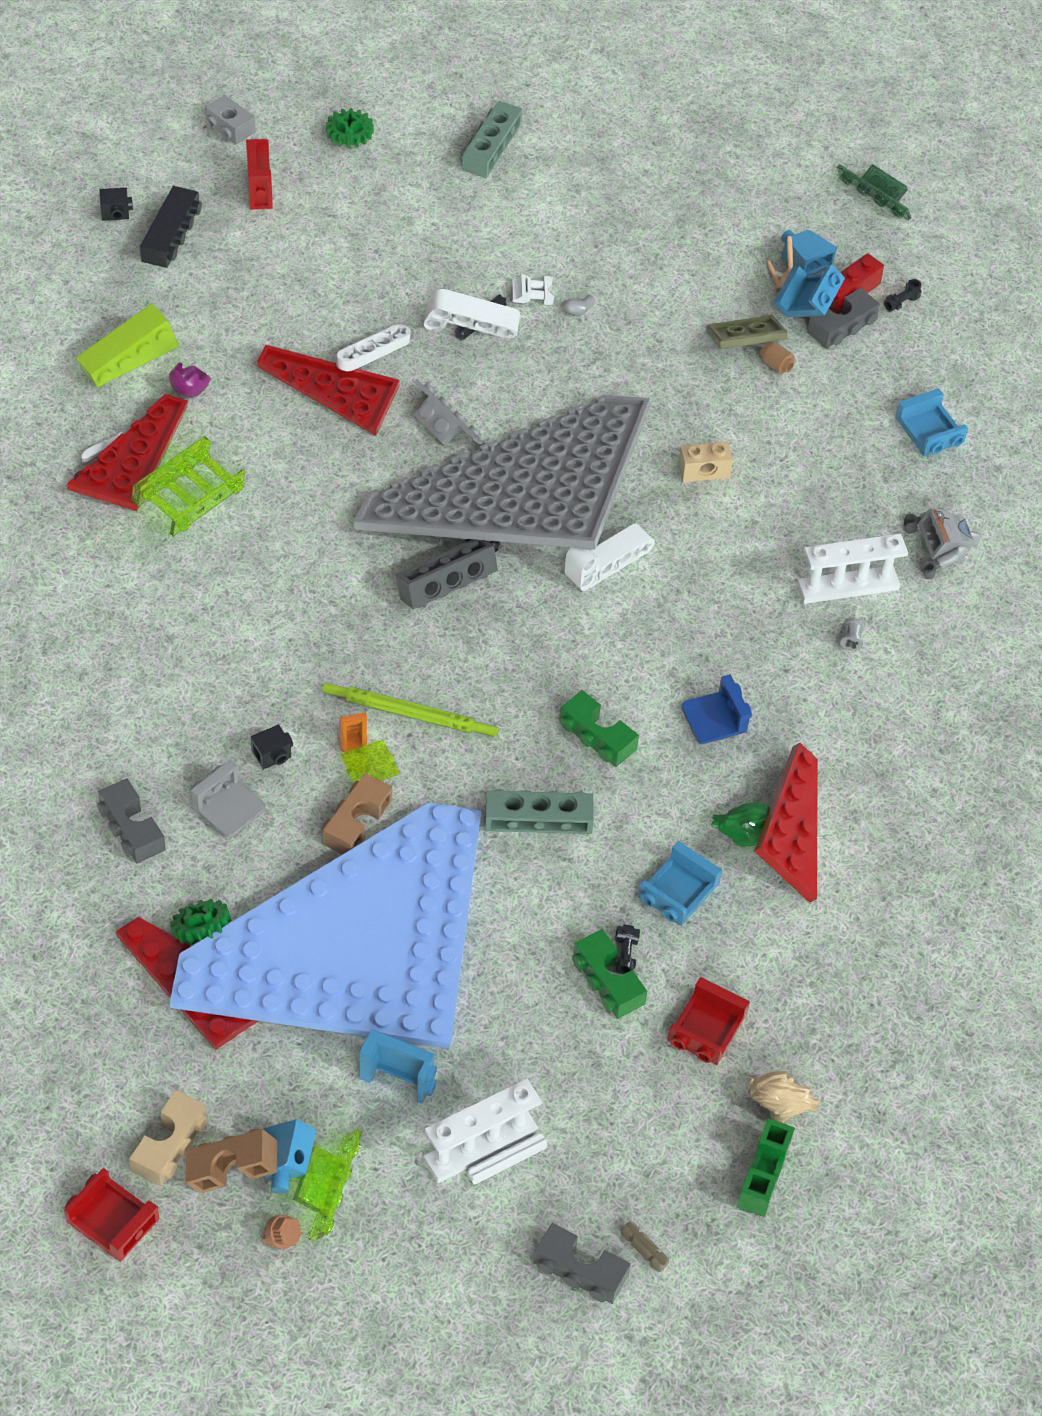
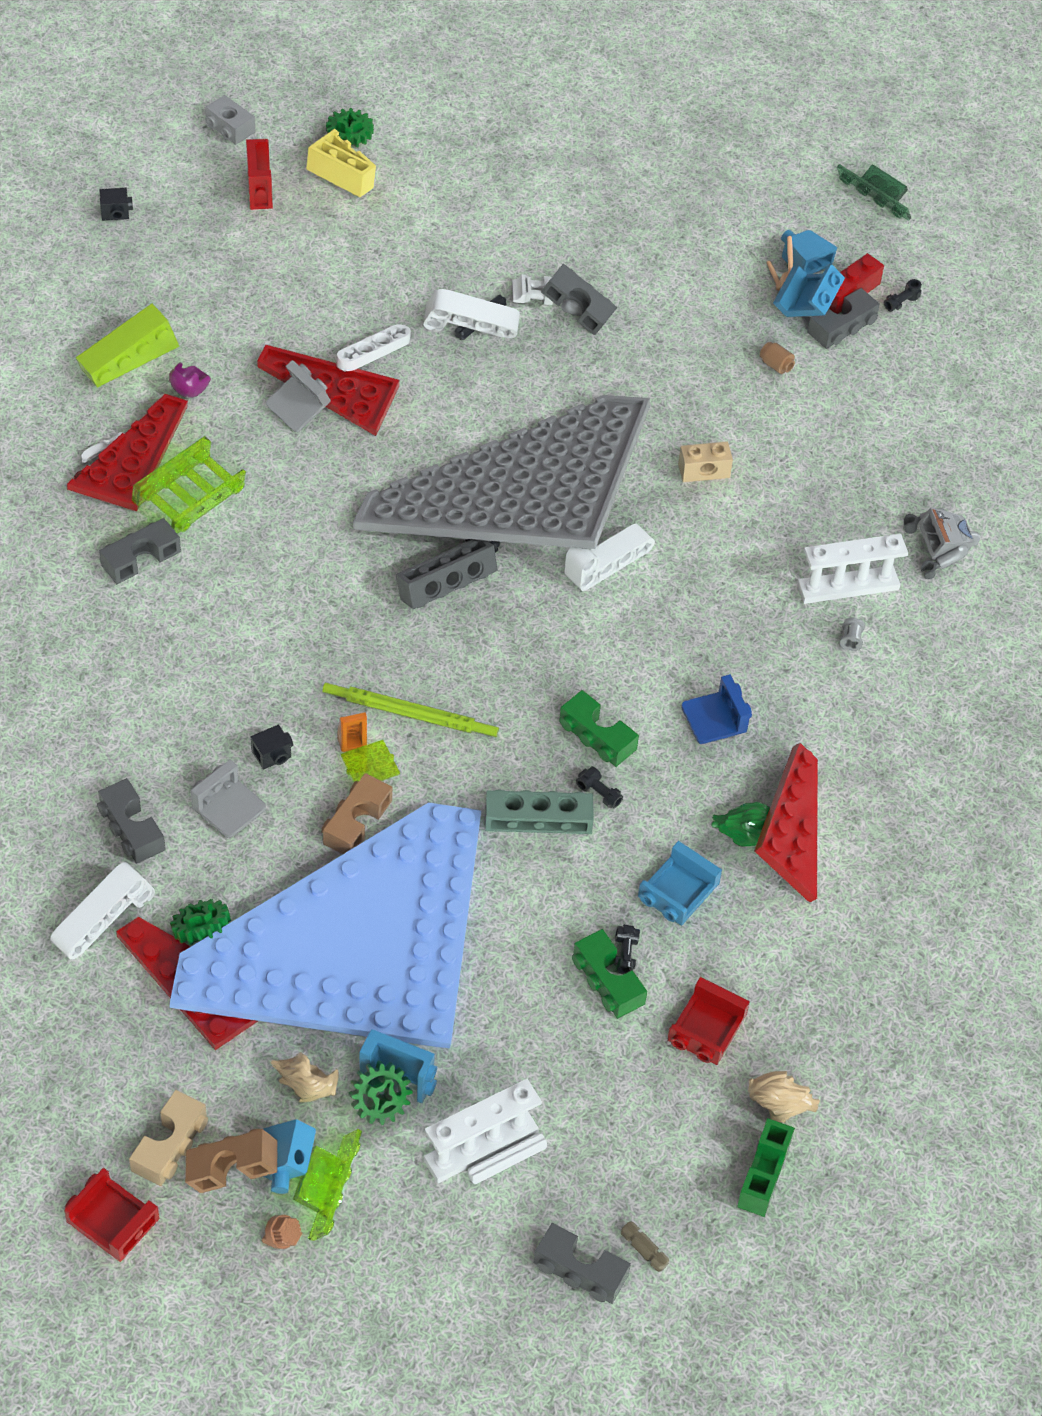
(100, 909): none -> white beam
(155, 539): none -> dark grey arch
(170, 227): black brick -> none
(299, 398): none -> light grey bracket
(306, 1078): none -> tan hair
(341, 164): none -> light yellow wedge
(390, 1098): none -> green gear
(439, 420): light grey bracket -> none
(491, 139): sand green brick -> none
(568, 285): none -> dark grey arch
(590, 778): none -> black bar
(747, 331): olive tile -> none
(929, 423): dark azure panel -> none

